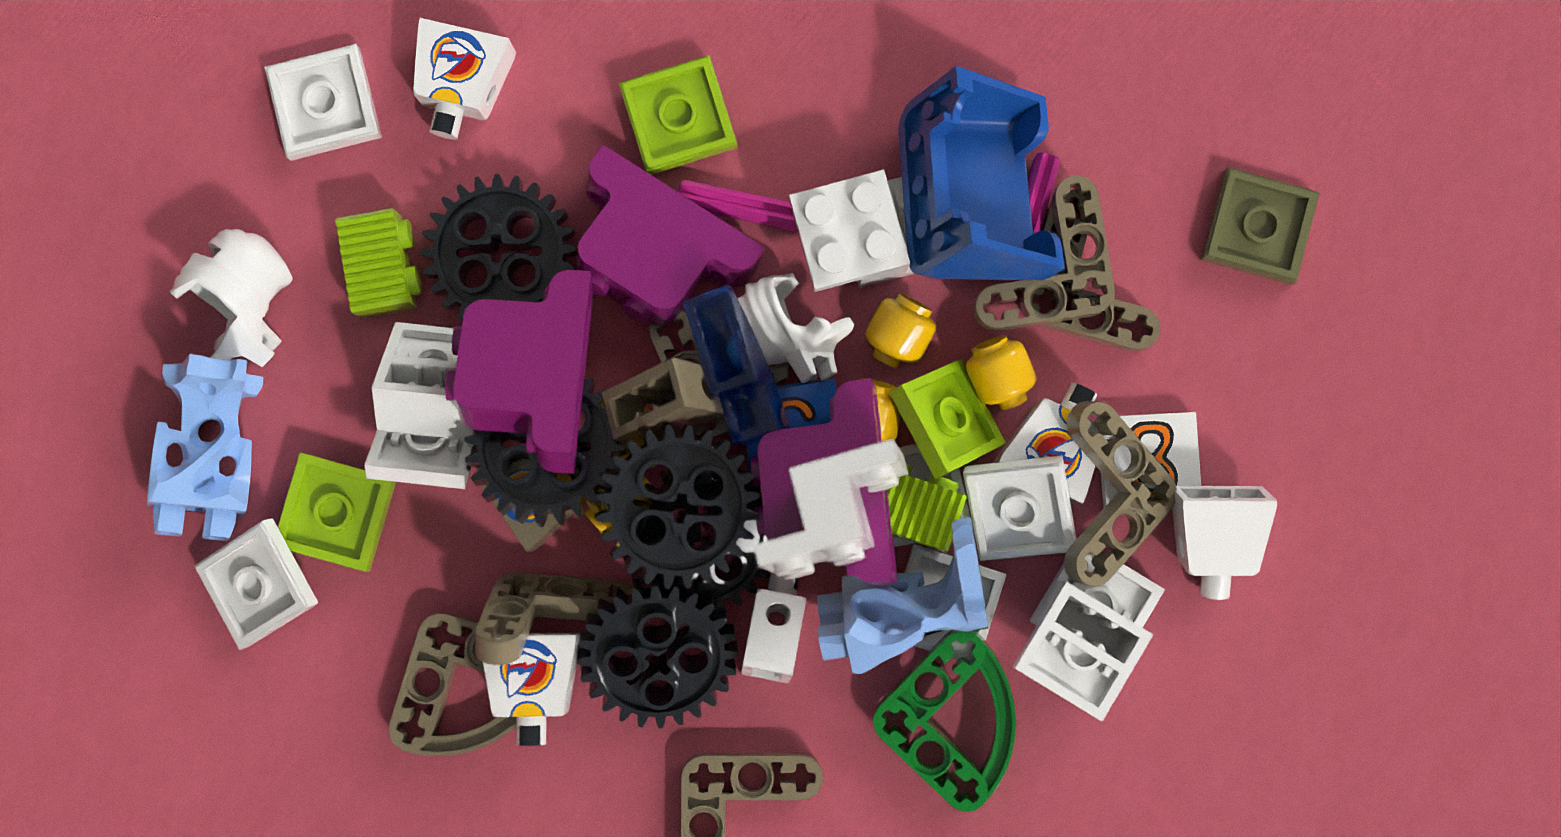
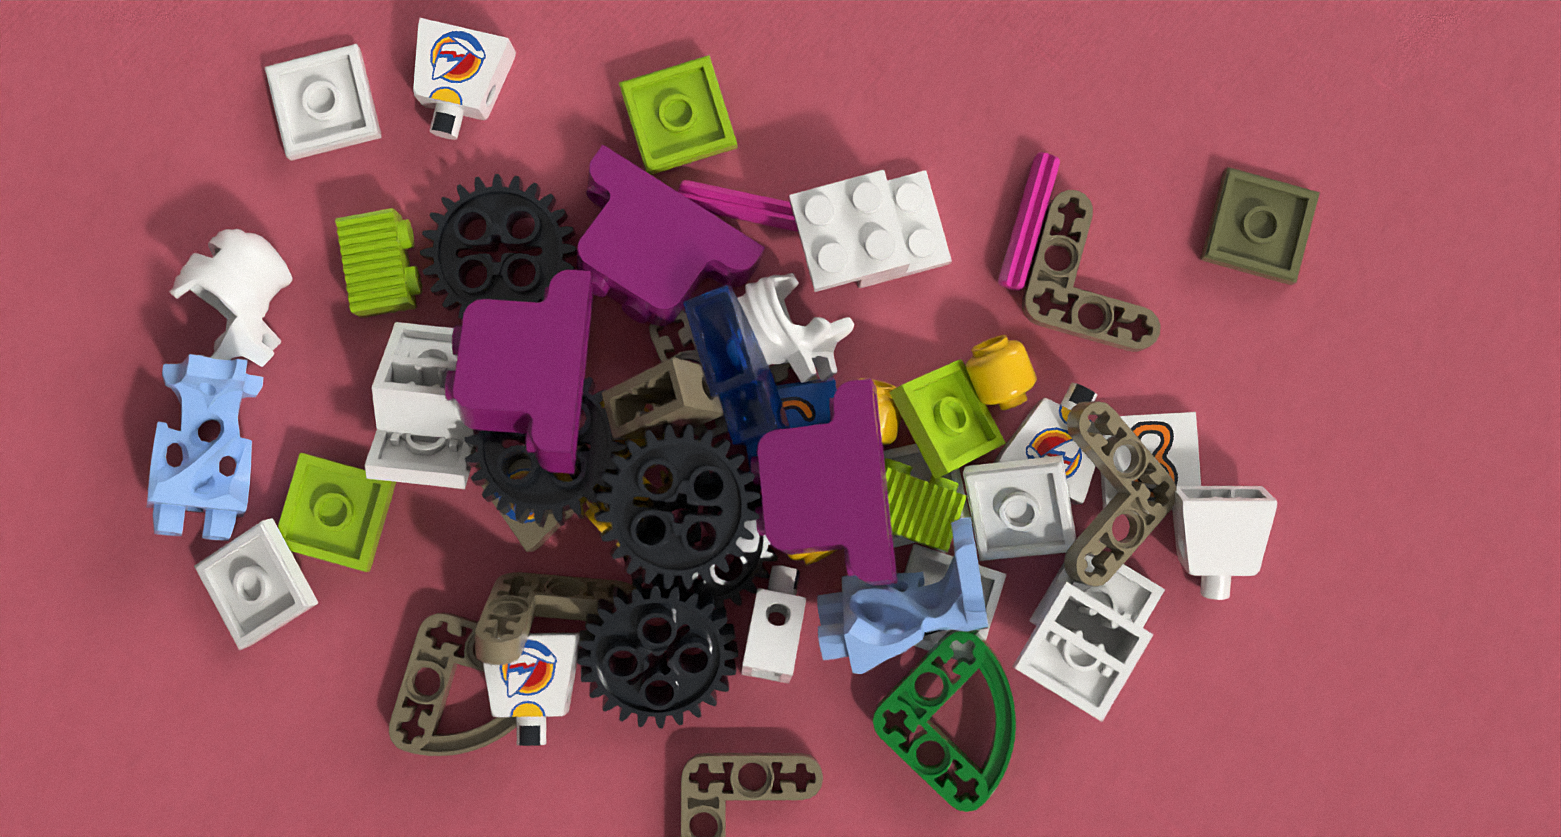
(833, 509): white bracket -> none
(900, 330): yellow head -> none
(969, 181): blue windscreen -> none
(1076, 271): dark tan beam -> none

